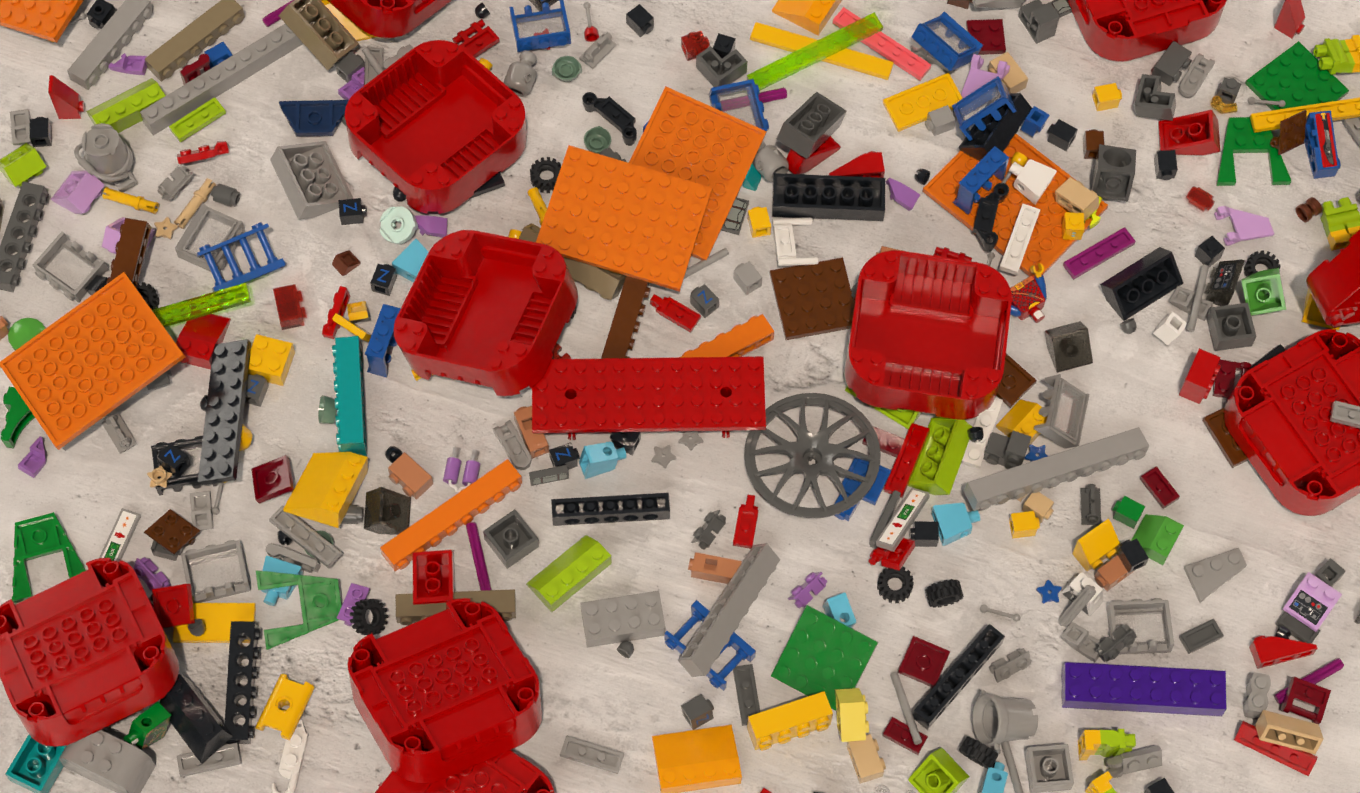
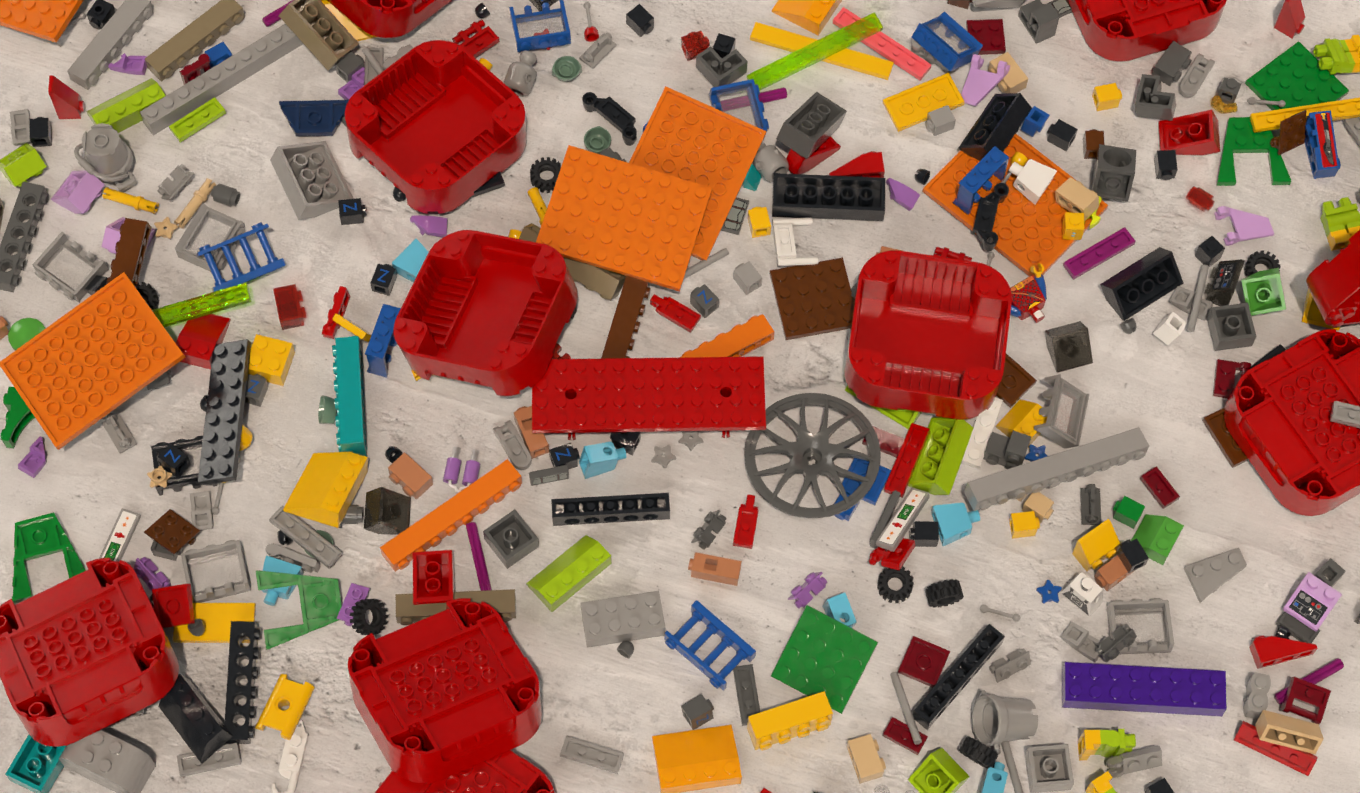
(148, 726): green torso -> none
(204, 152): red hinge -> none
(272, 479): dark red plate -> none
(345, 262): copper slope -> none
(357, 310): yellow tile -> none
(388, 225): light aqua plate -> none
(729, 610): light grey brick -> none
(851, 714): light yellow brick -> none
(975, 433): black hinge -> none
(981, 103): blue window -> none
(1019, 239): white plate -> none
(1077, 605): light grey axle -> none
(1200, 376): red brick -> none
(1201, 636): dark grey tile -> none
(1310, 208): copper wheel -> none

